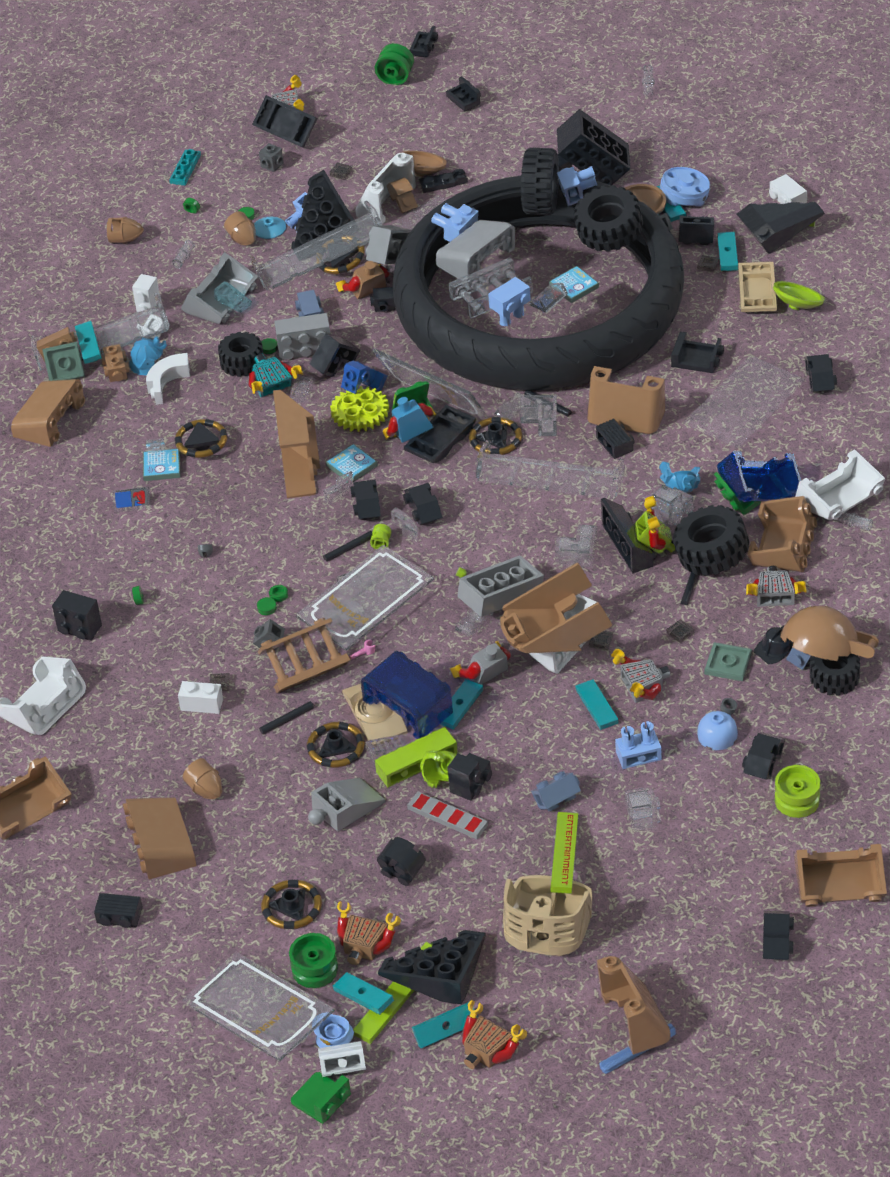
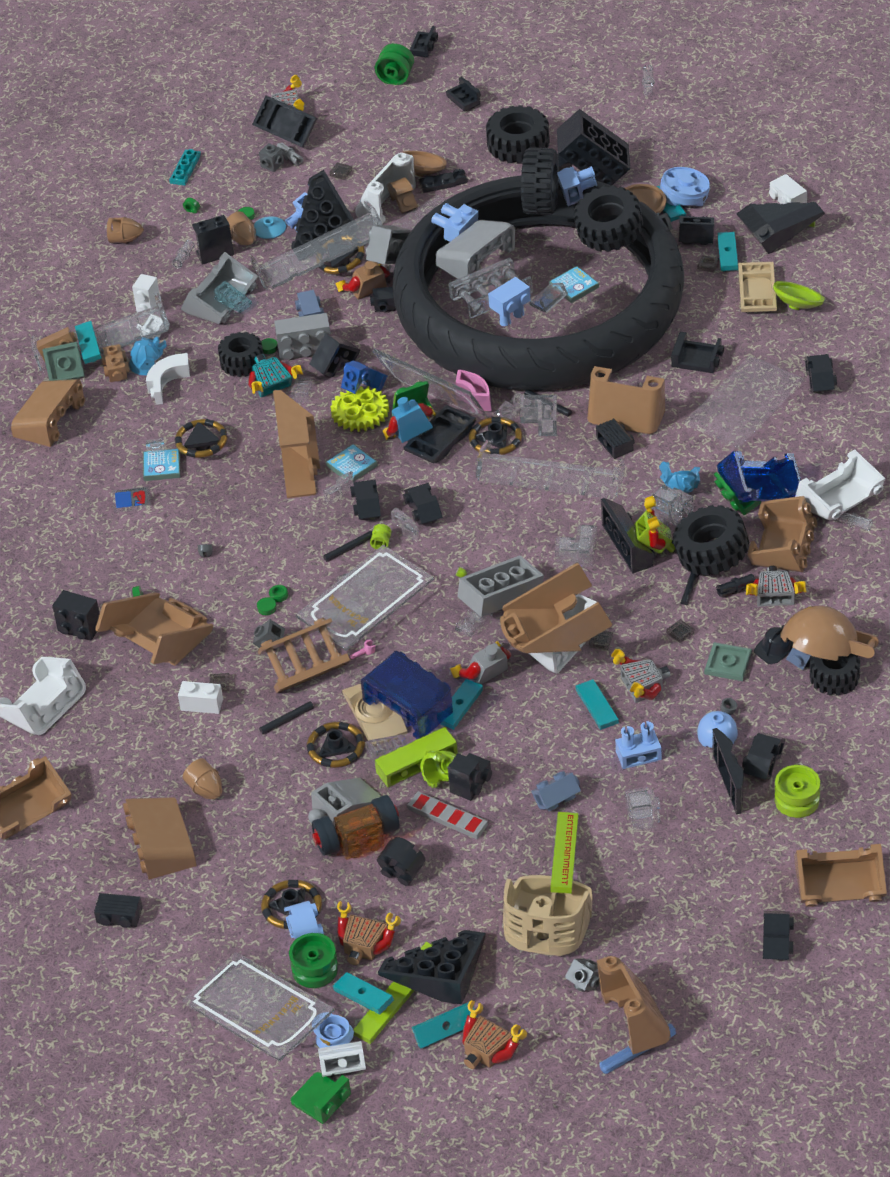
(157, 625): none -> medium nougat windscreen
(213, 239): none -> black panel
(289, 153): none -> light grey axle
(302, 919): none -> light blue brick
(357, 830): none -> brick
(477, 386): none -> bright pink brick
(514, 131): none -> black tyre
(583, 974): none -> dark grey brick
(729, 768): none -> black slope
(734, 585): none -> black pin

